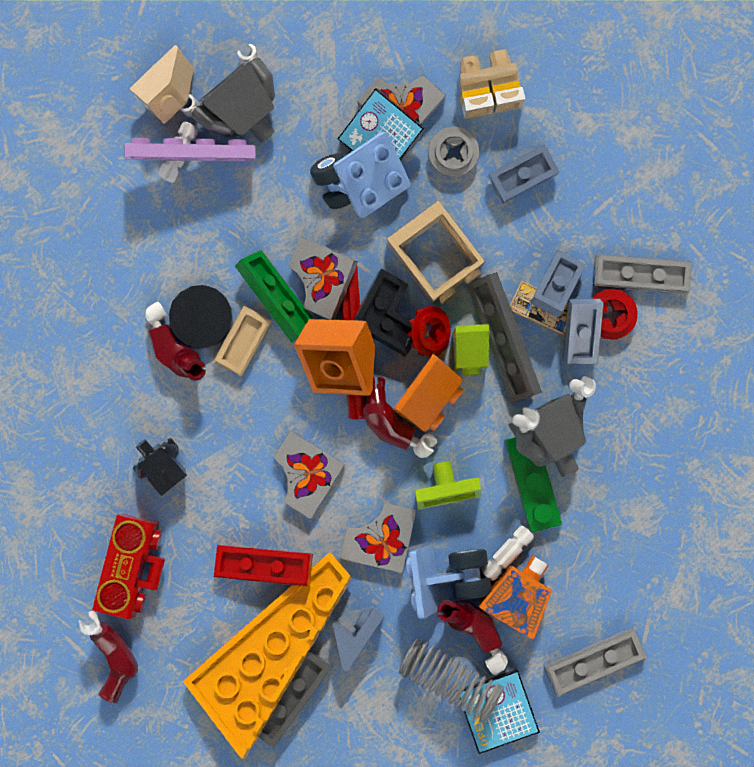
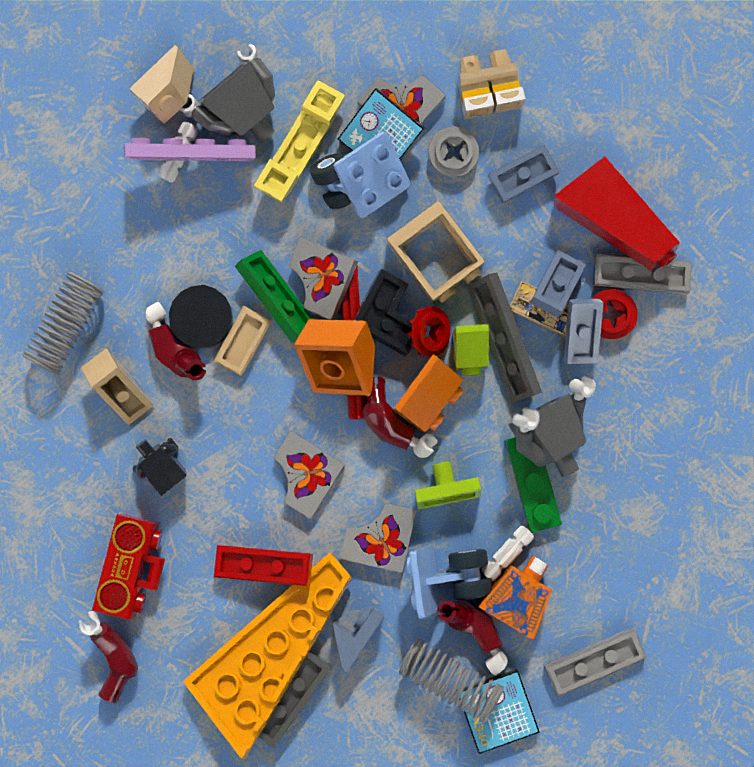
(86, 287): none -> light grey piece
(116, 386): none -> tan slope
(301, 142): none -> light yellow slope
(616, 213): none -> red slope

